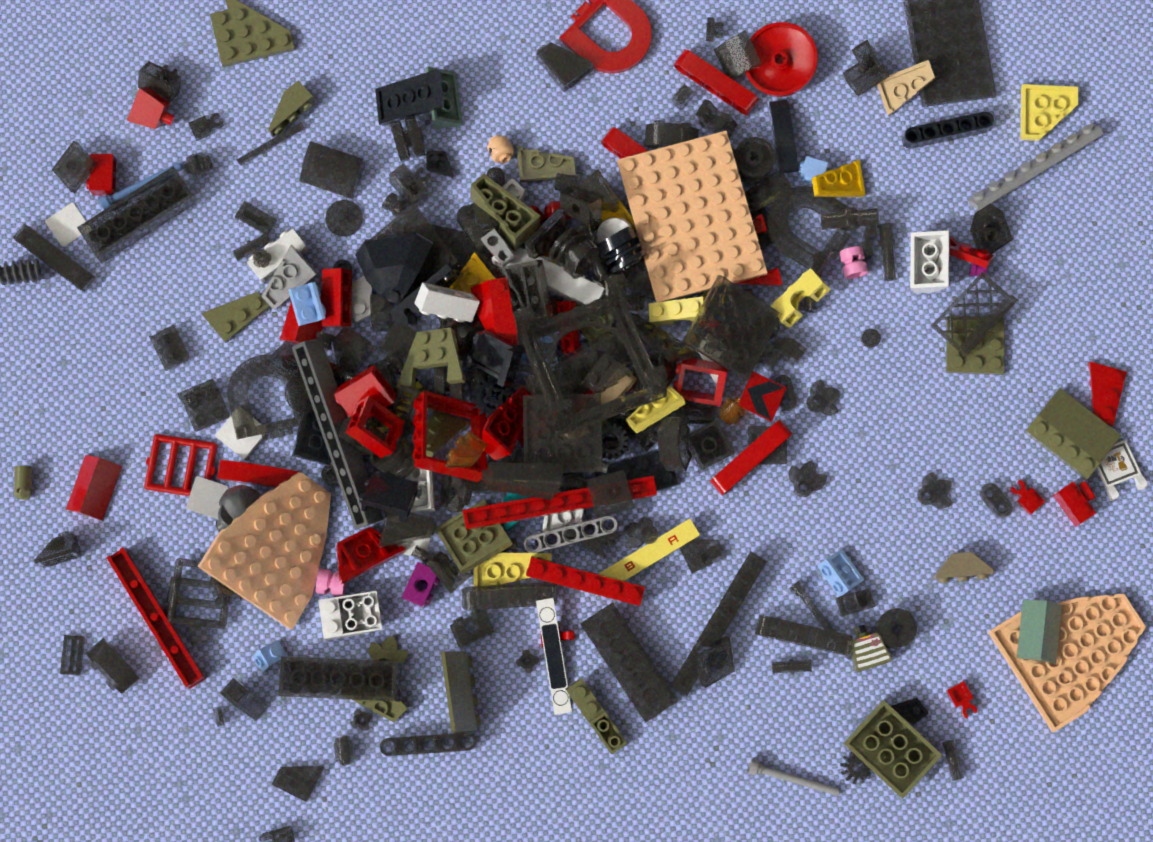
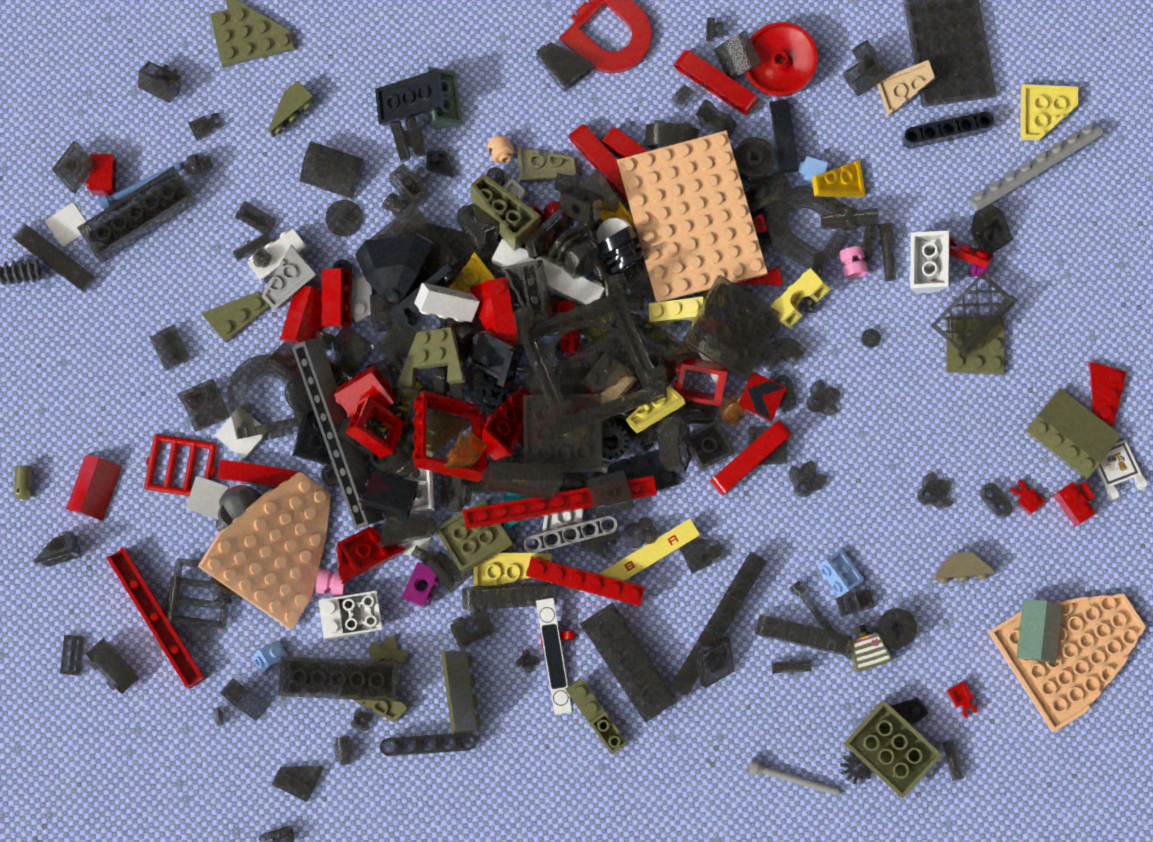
(150, 109): torso -> none
(271, 143): clear smoke bar -> none
(307, 303): light blue bracket -> none
(498, 248): light grey leg -> none
(599, 157): none -> red beam

